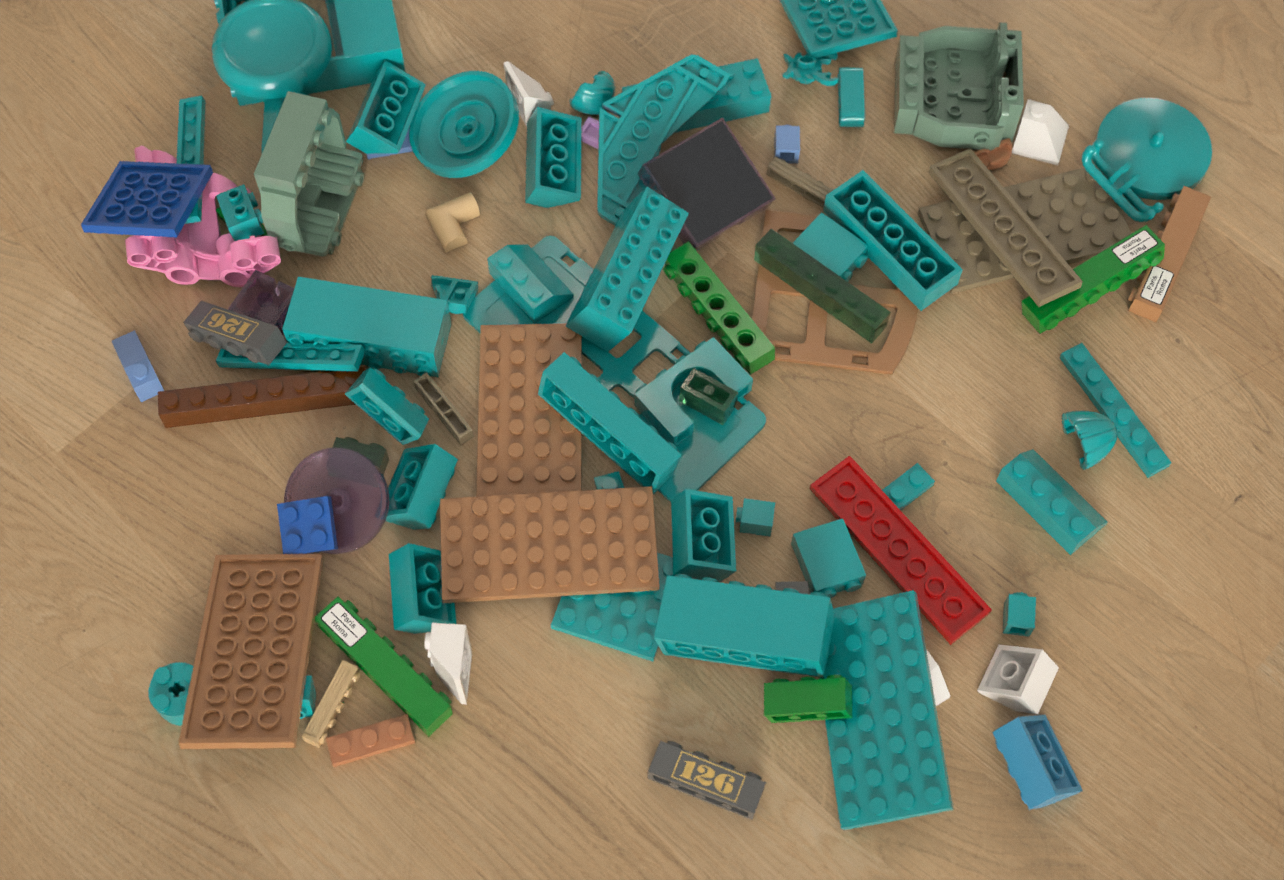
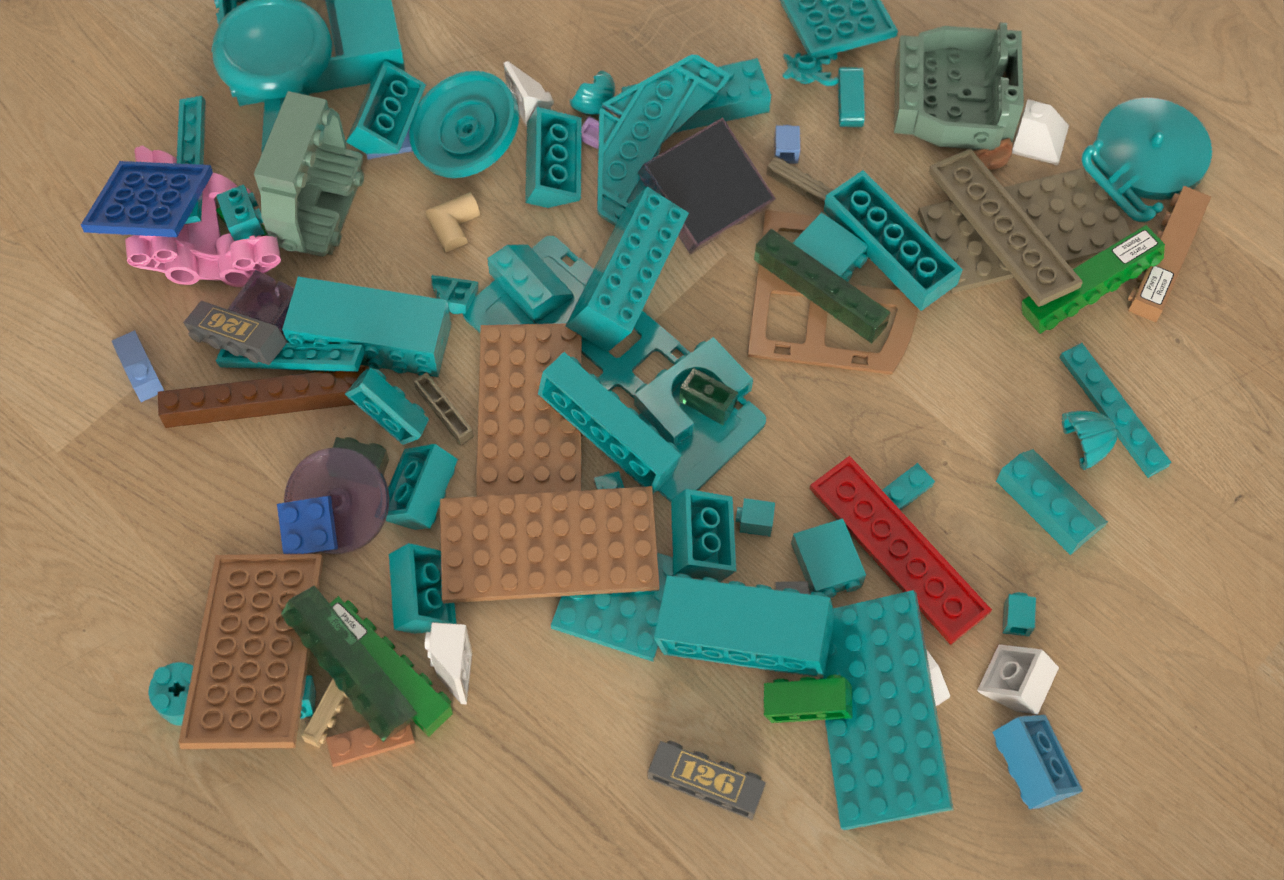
(348, 663): none -> clear green brick
(687, 260): green brick -> none

